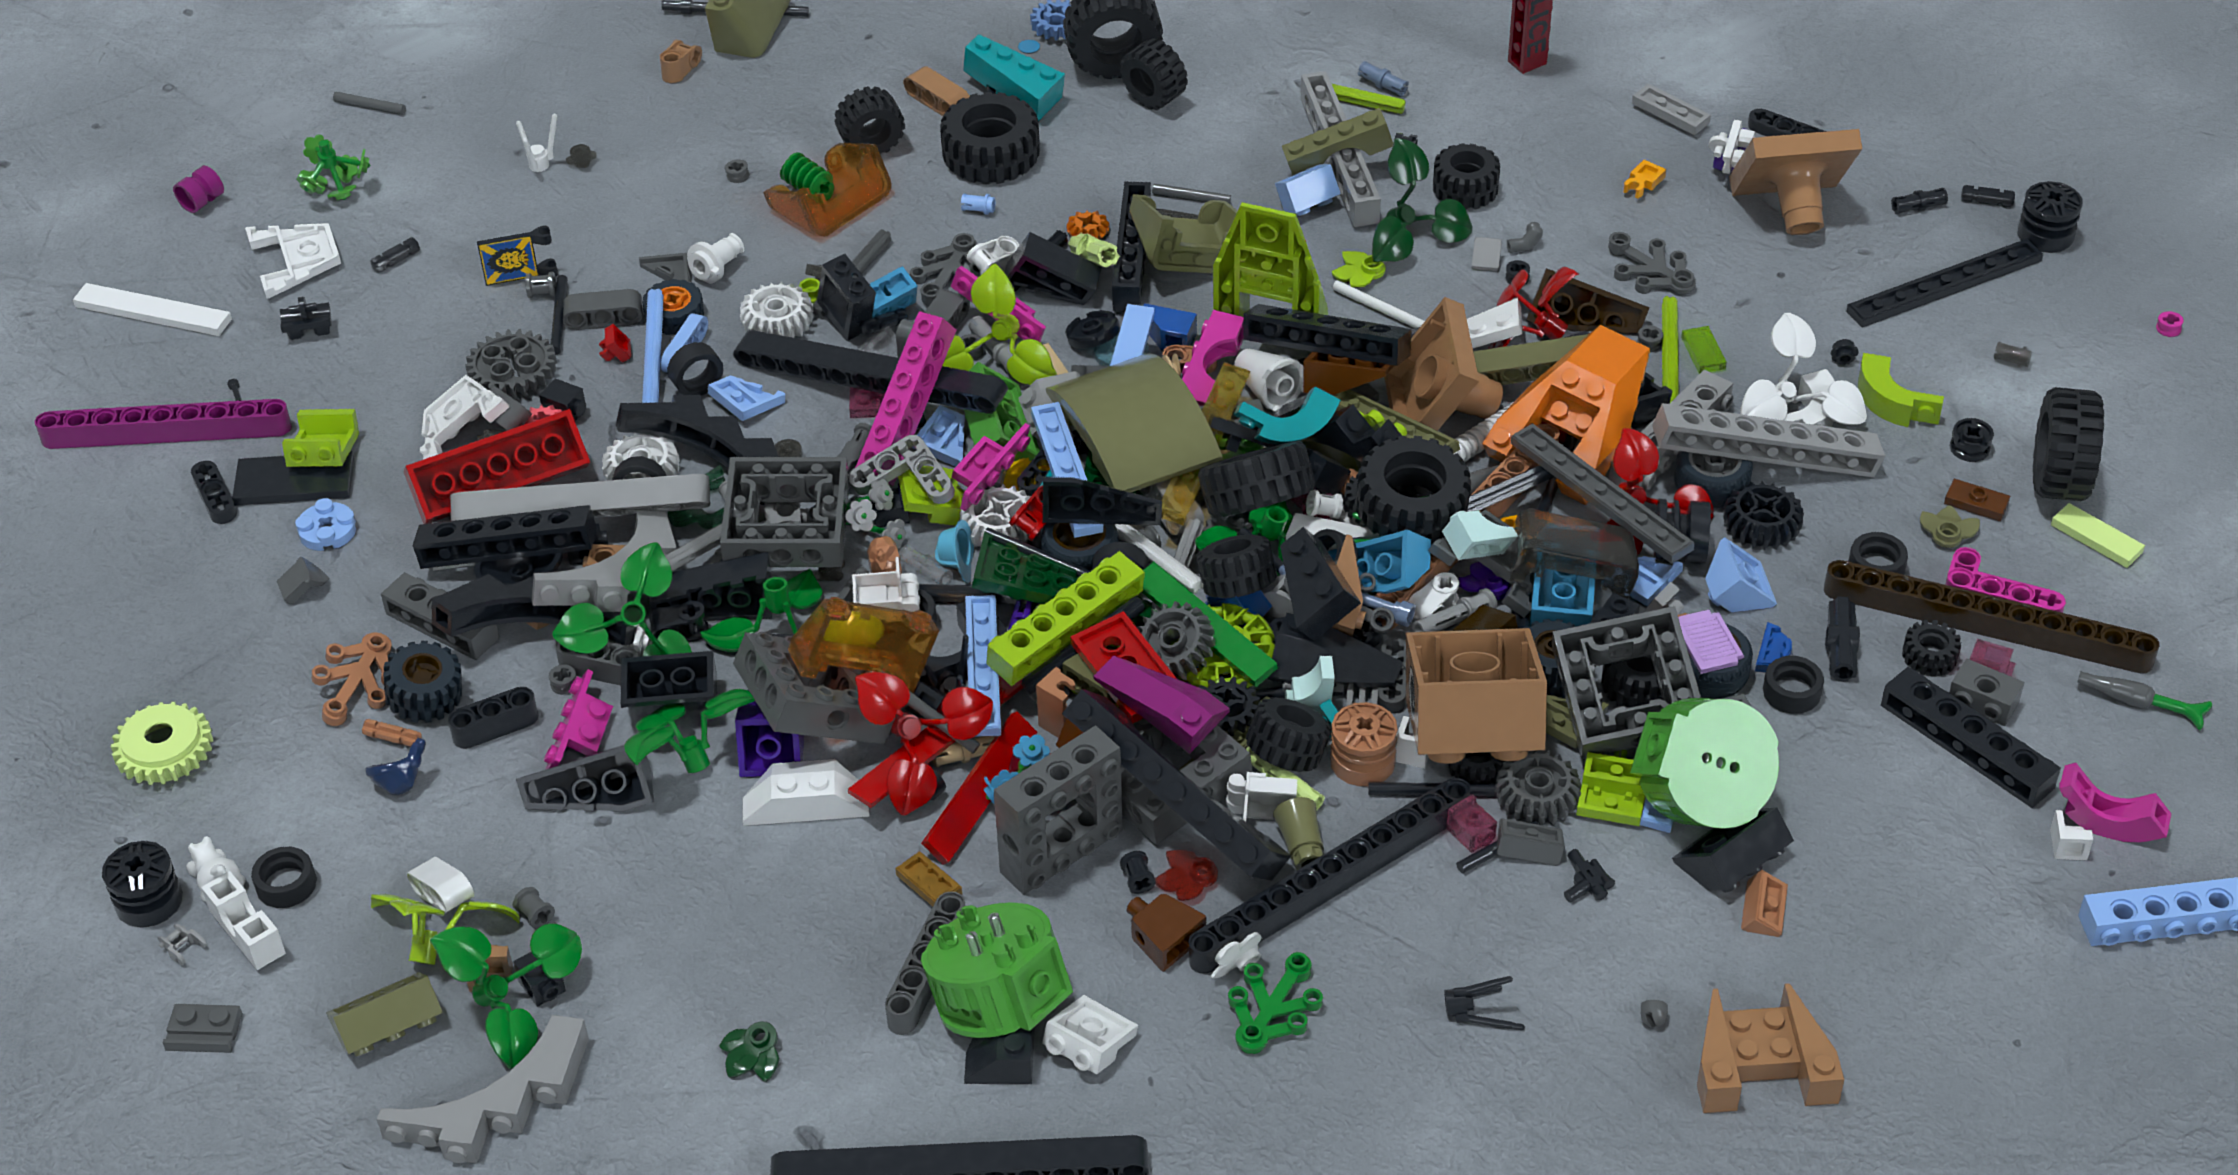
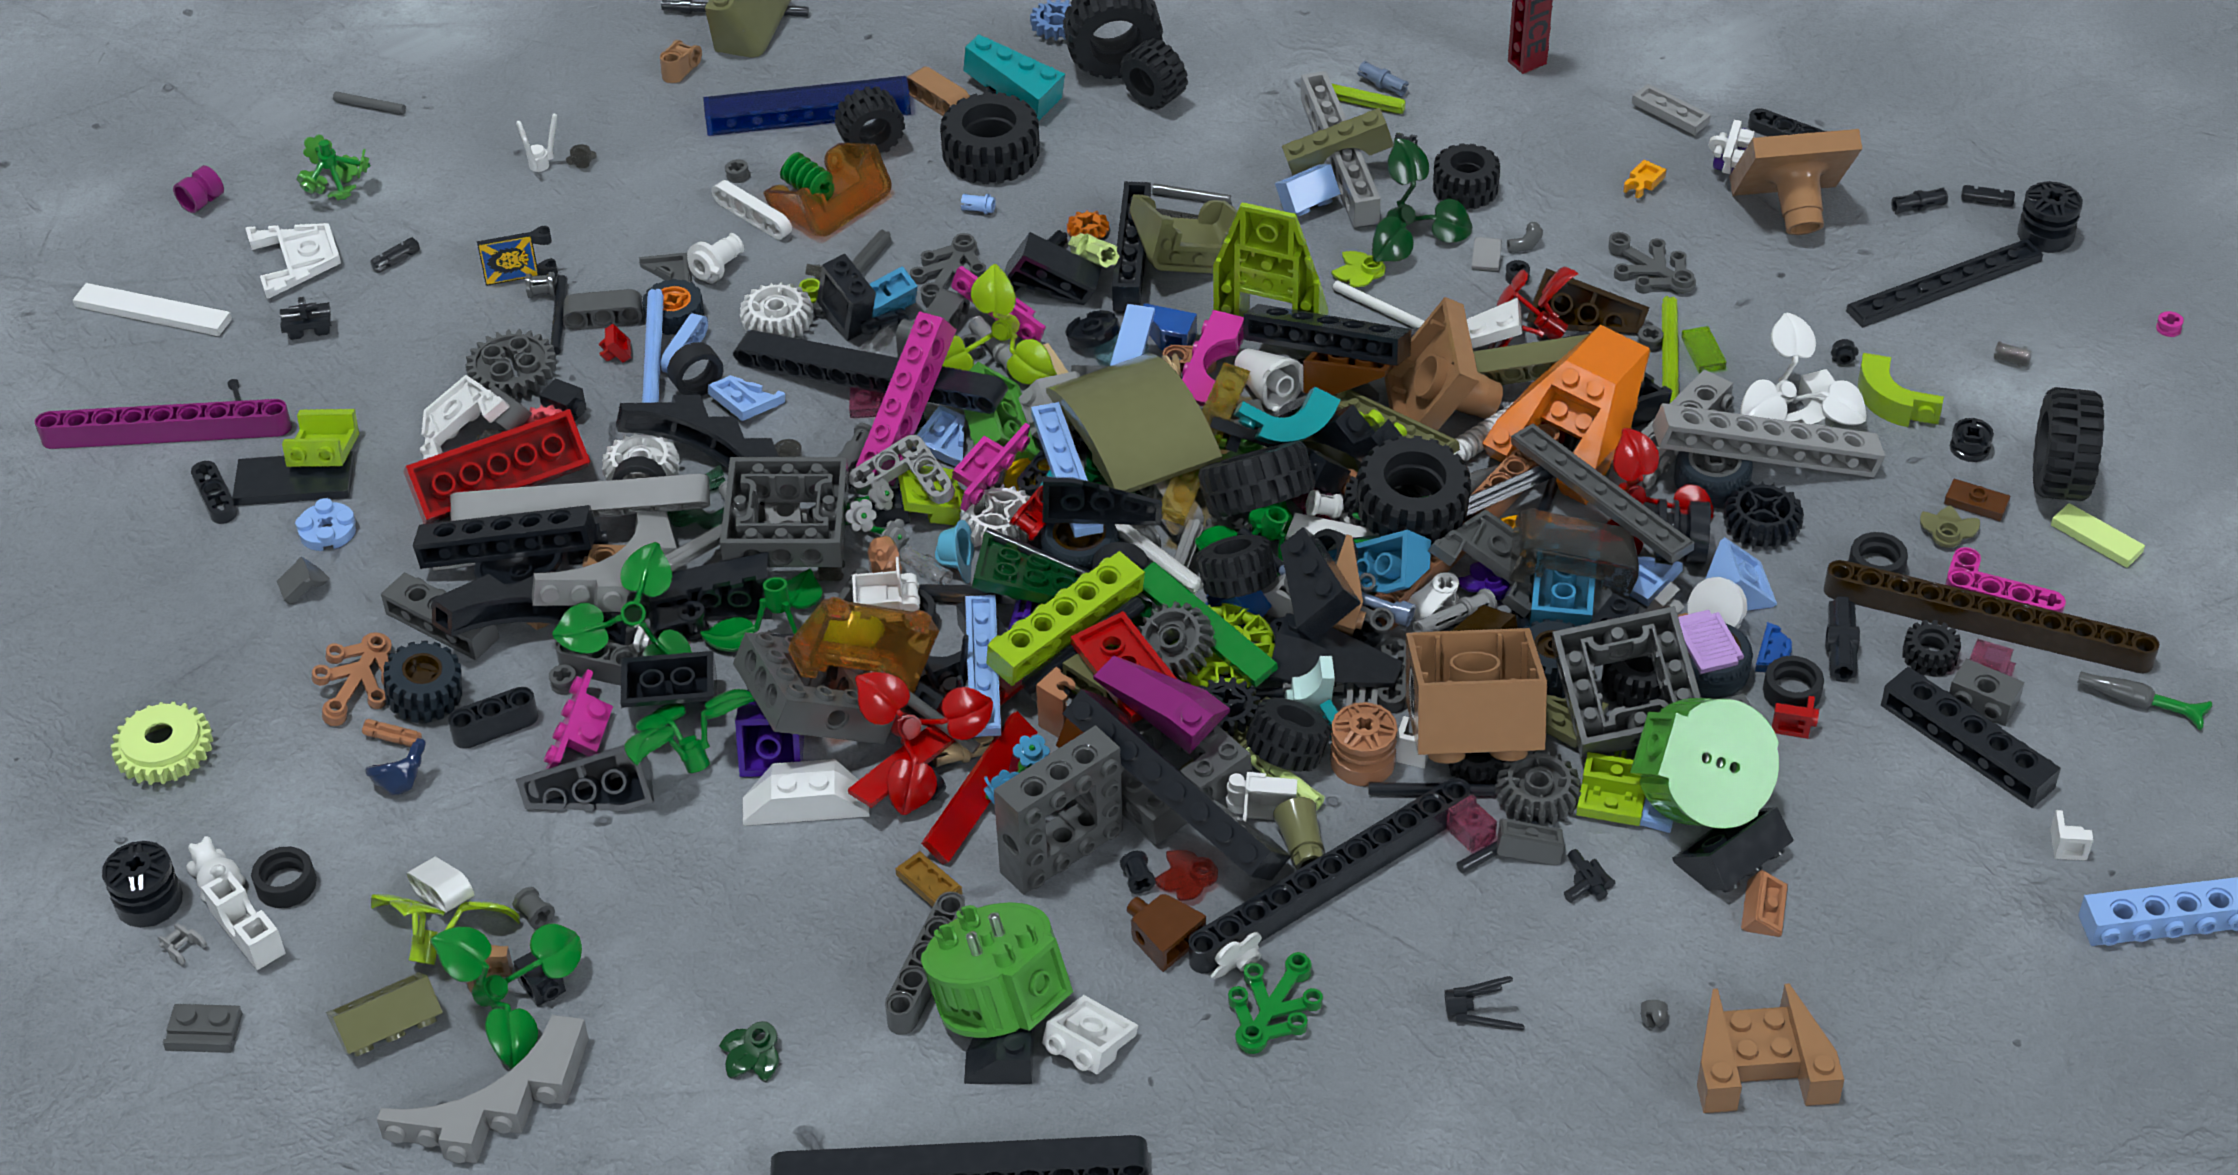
(751, 209): none -> white beam
(791, 105): none -> clear blue brick
(993, 252): white piece -> none
(1028, 46): dark azure sticker -> none
(1475, 536): light aqua arch -> none
(1719, 596): none -> white tile
(1795, 720): none -> red bracket
(2109, 816): dark pink arch -> none

